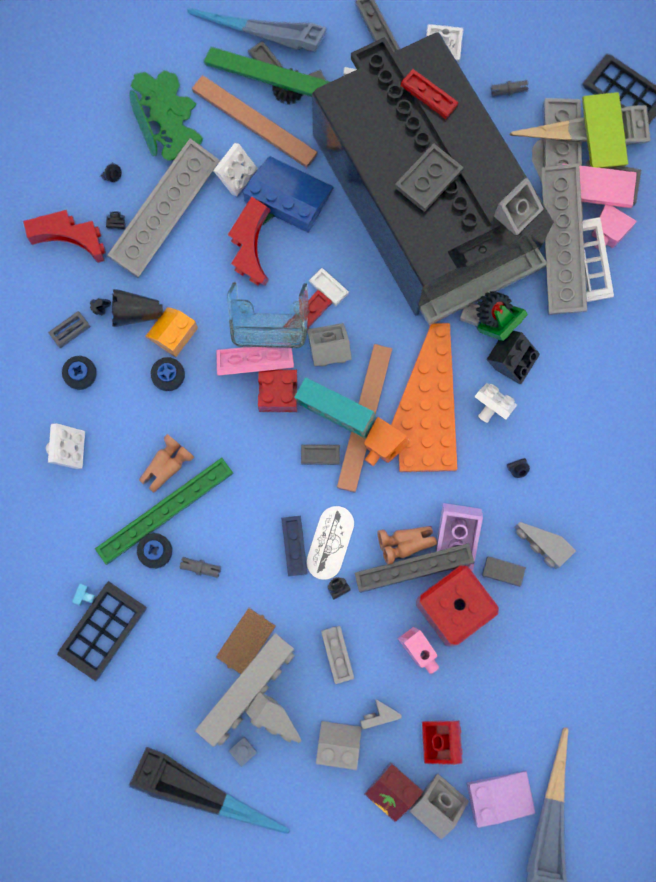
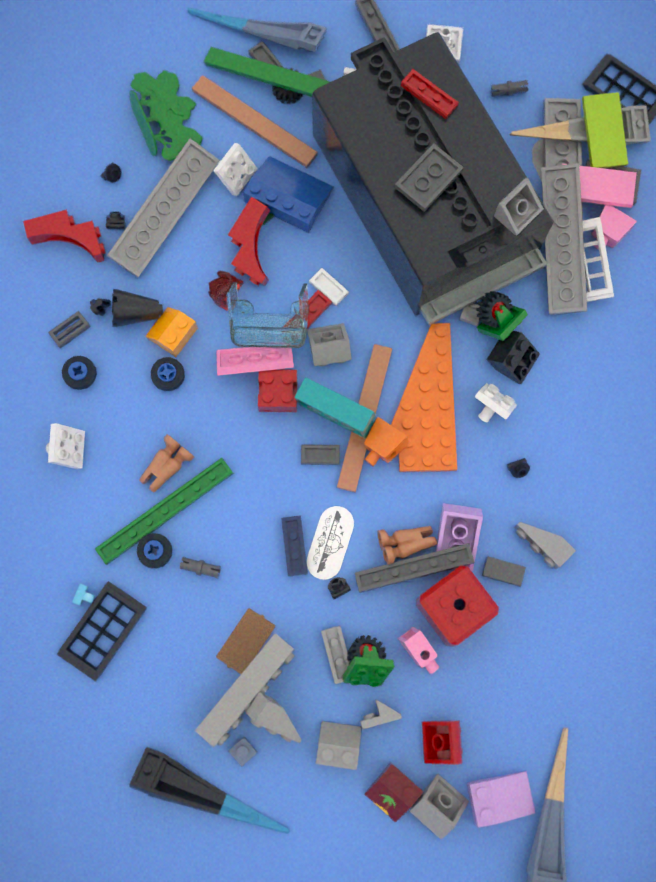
(220, 286): none -> clear red hair
(367, 663): none -> green plate

